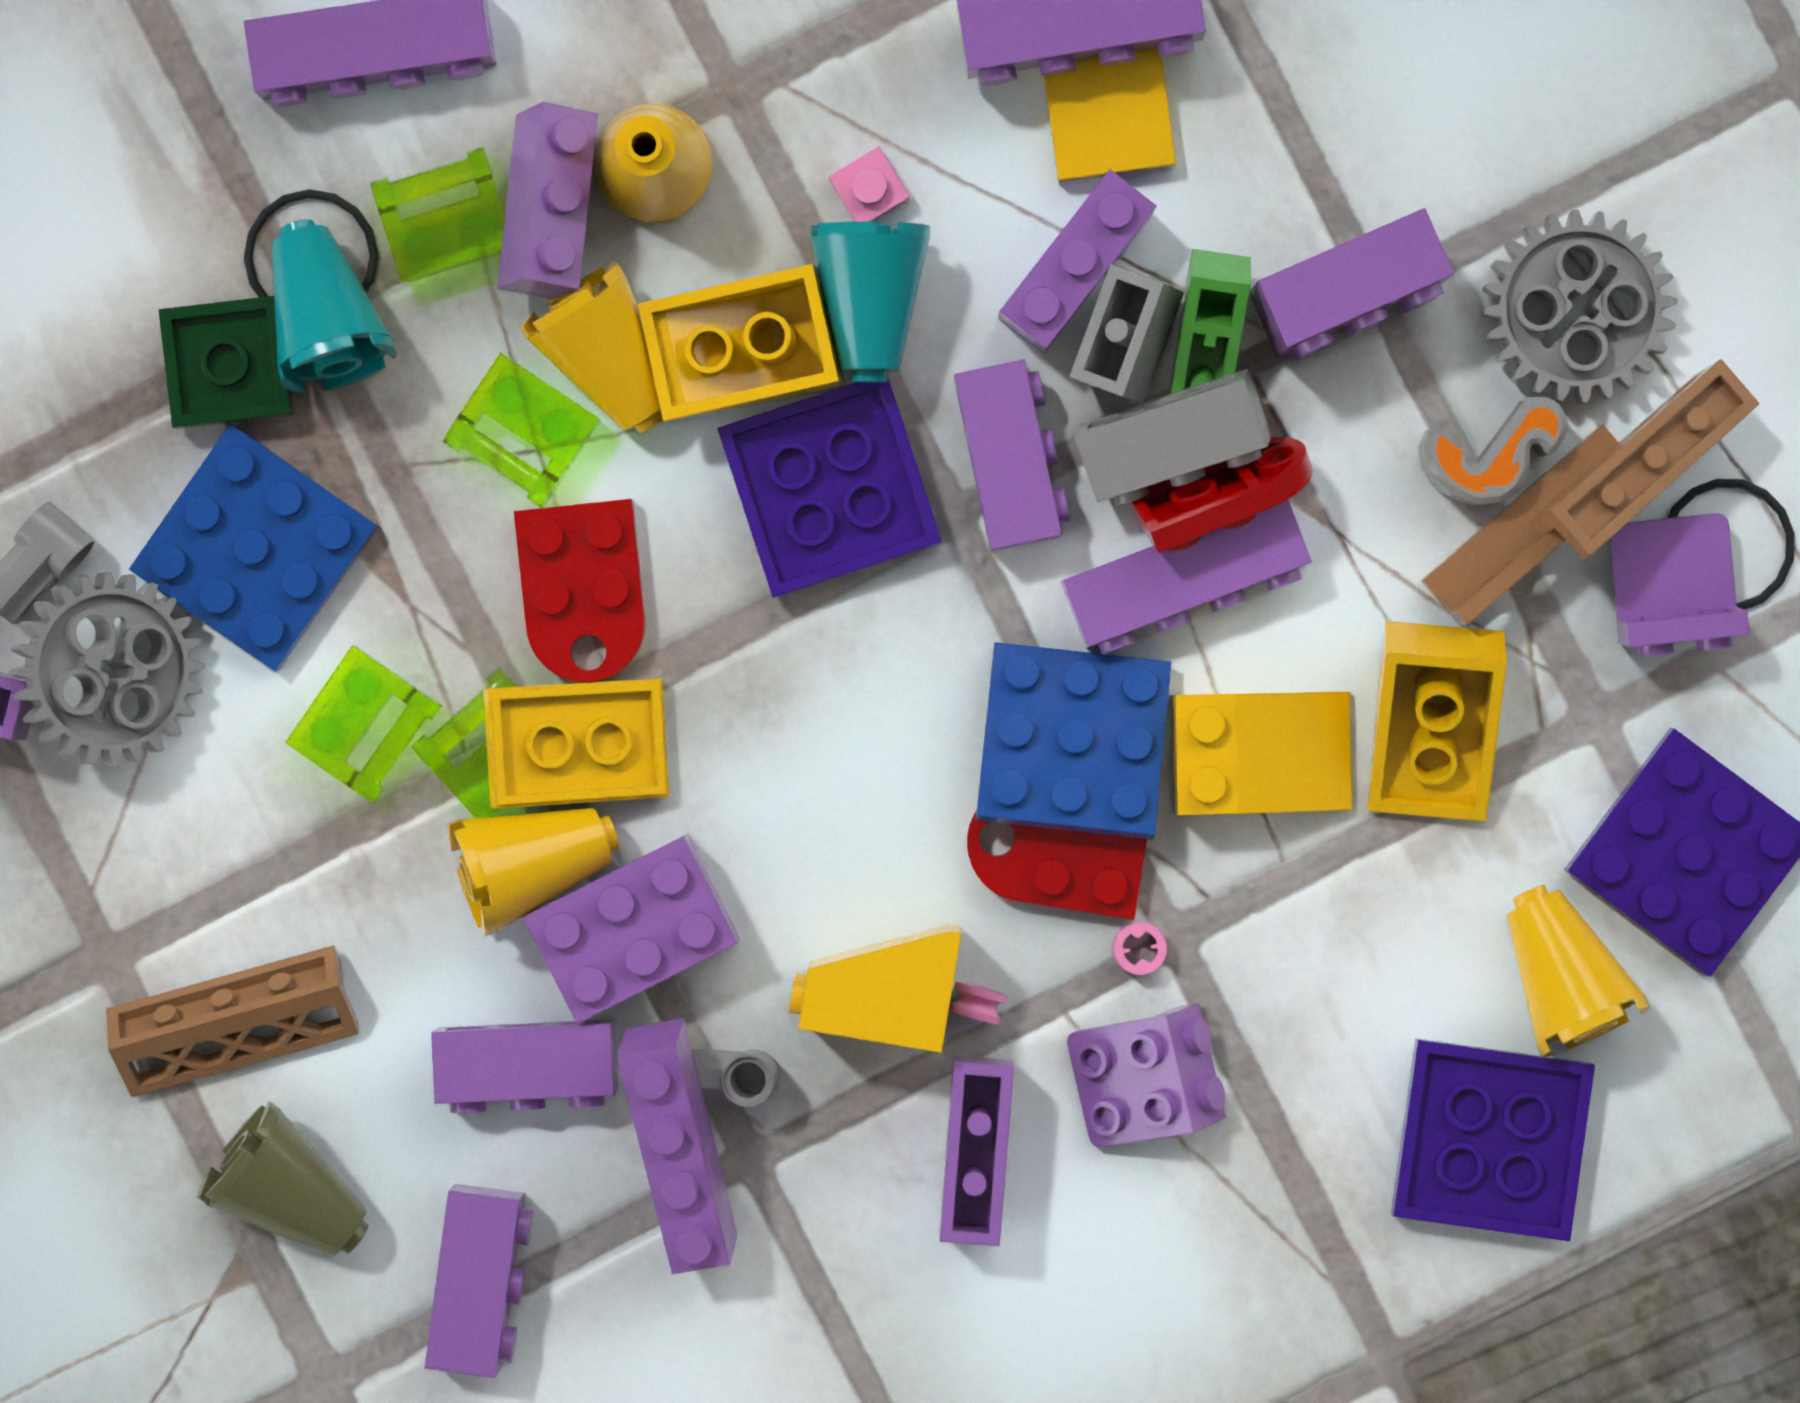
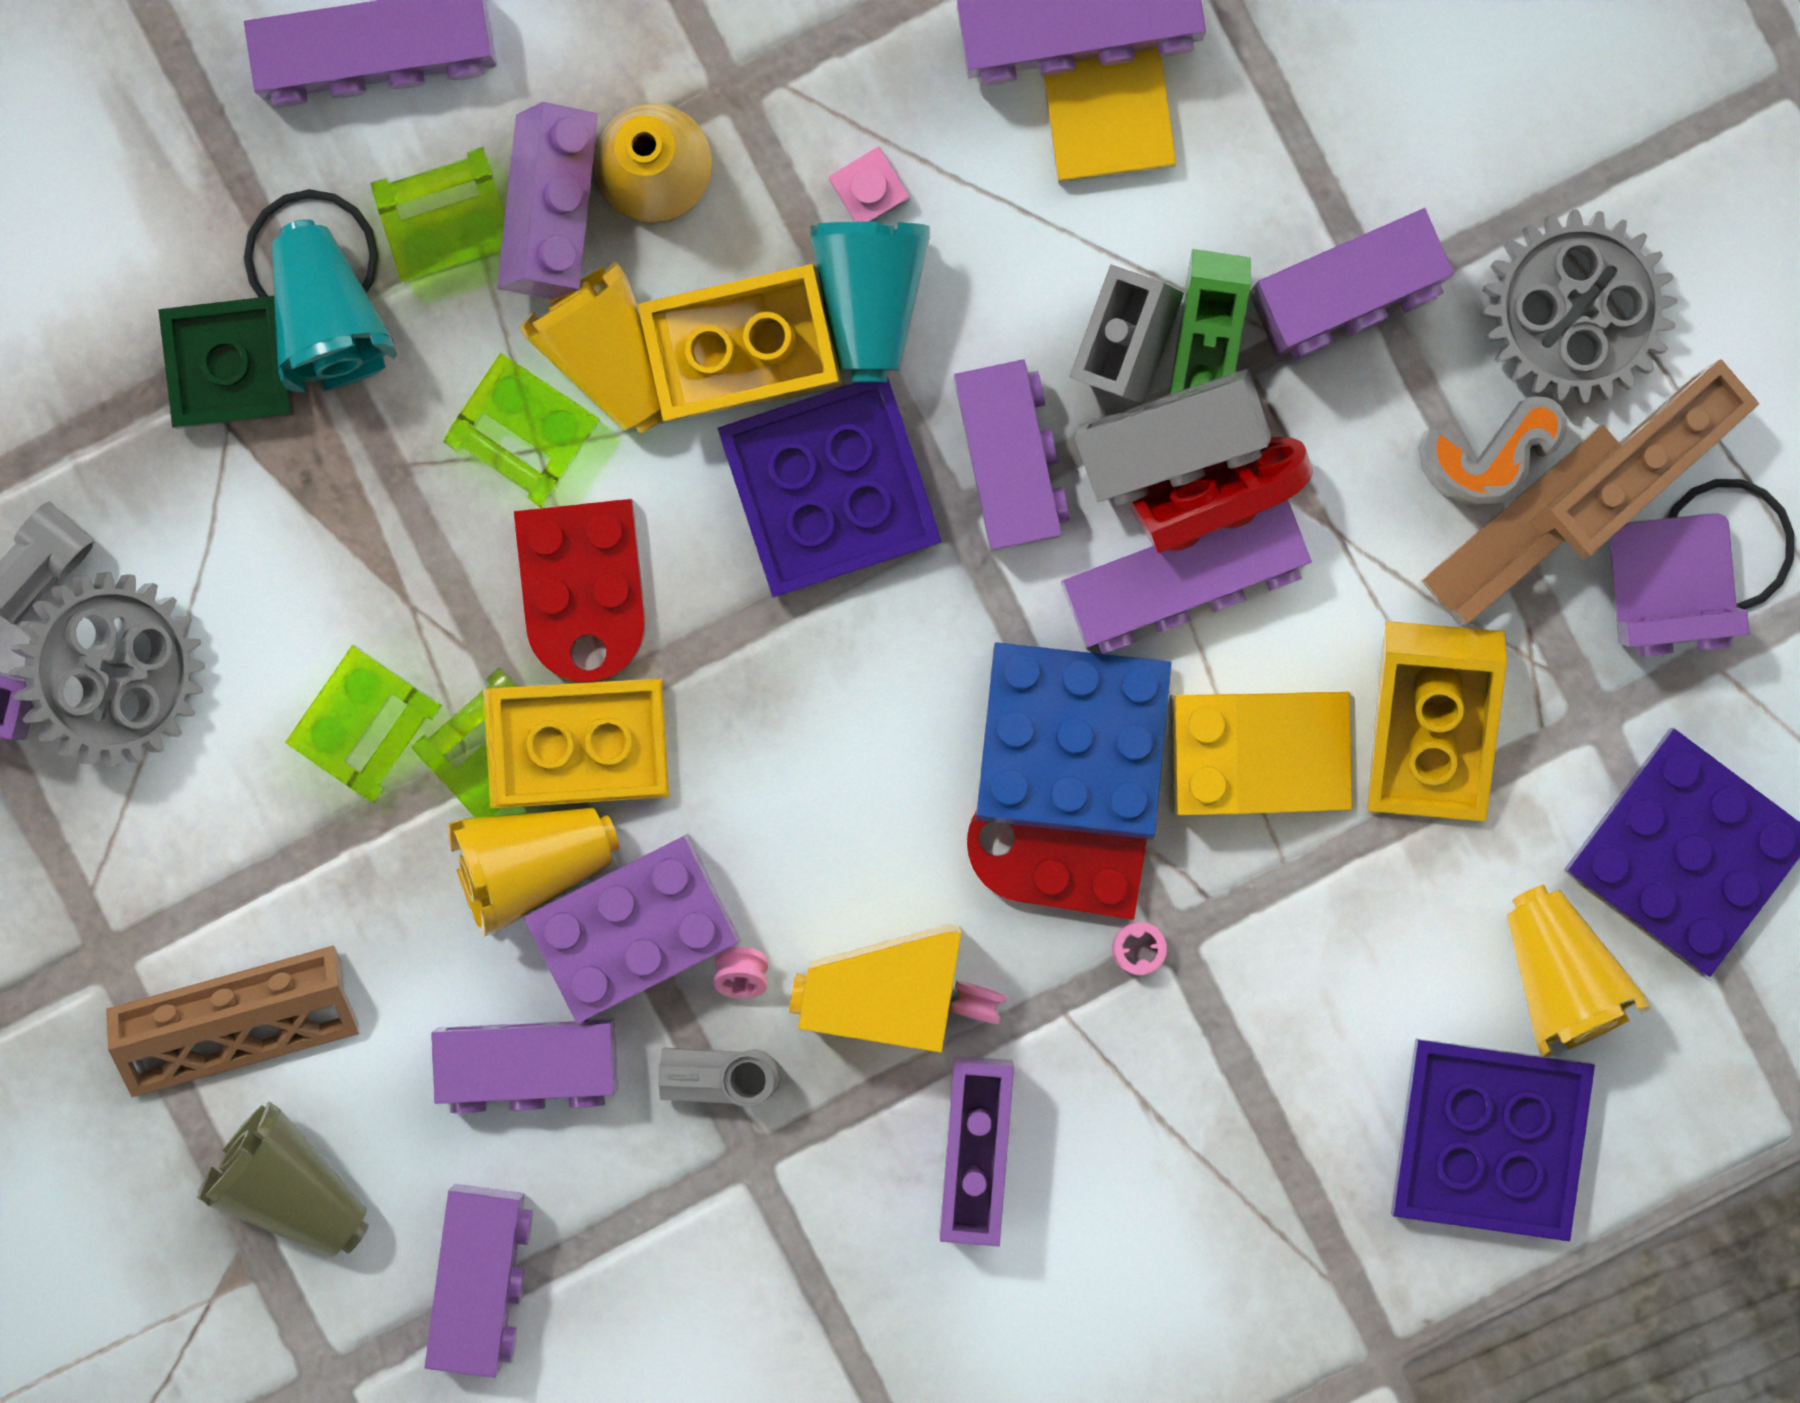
(253, 547): blue plate -> none
(677, 1146): medium lavender brick -> none
(741, 972): none -> bright pink bush
(1076, 261): medium lavender brick -> none
(1147, 1077): medium lavender bracket -> none

